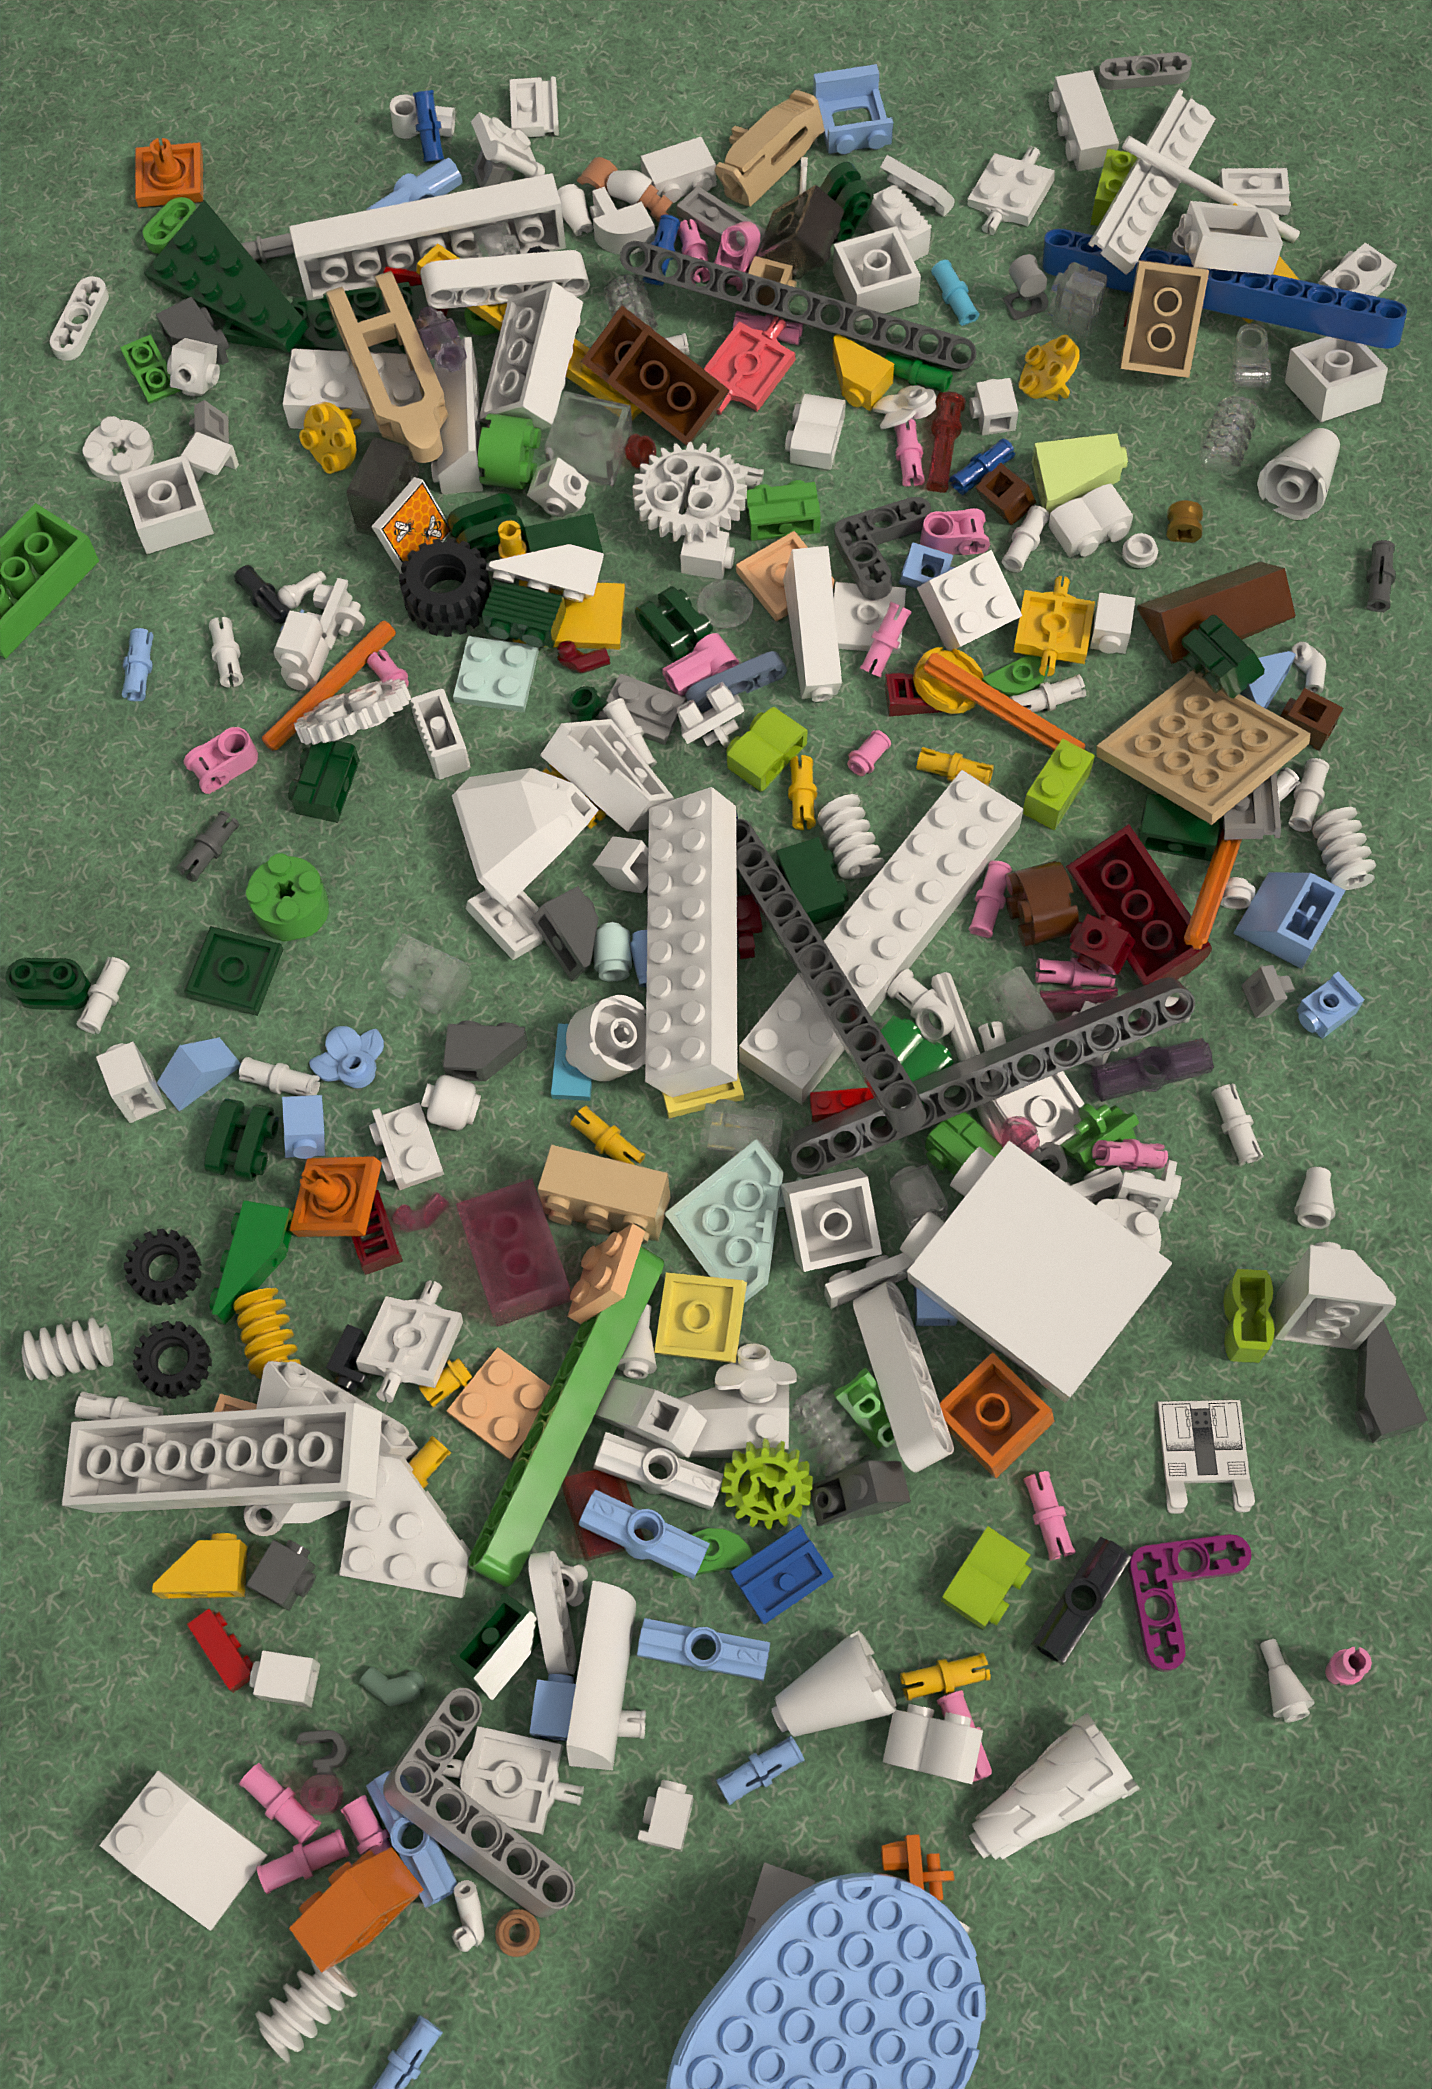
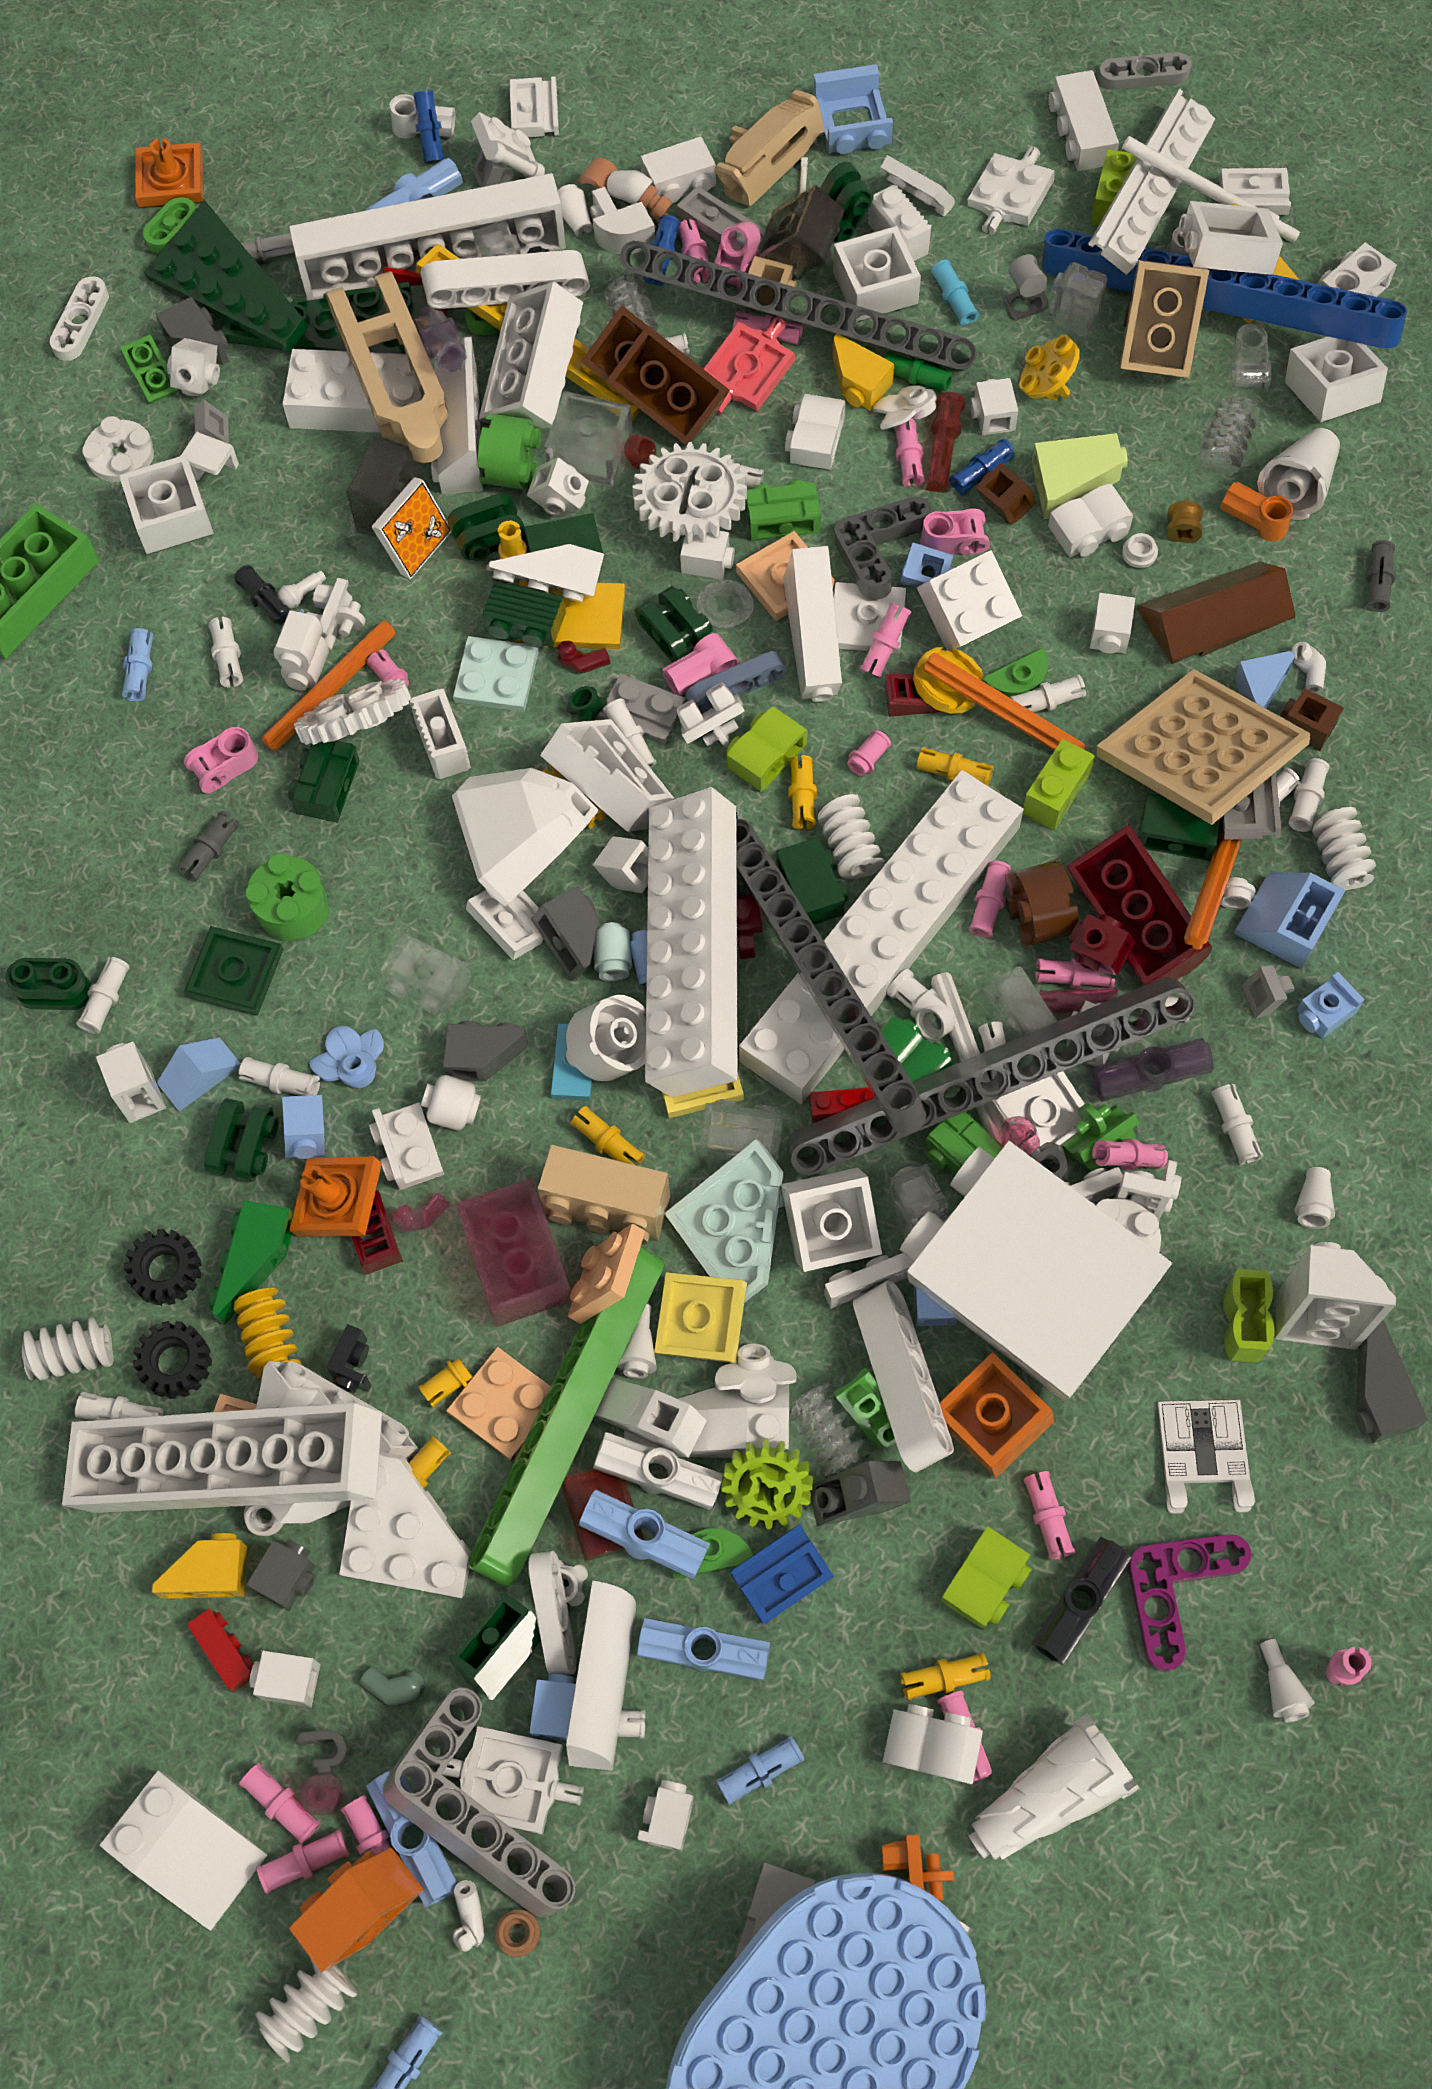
(330, 436): yellow plate -> none
(409, 1341): white plate -> none
(440, 563): black tyre -> none
(836, 1691): white cone -> none
(1025, 538): white pin -> none
(1054, 626): yellow plate -> none
(1222, 657): dark green brick -> none
(1267, 514): none -> orange piece

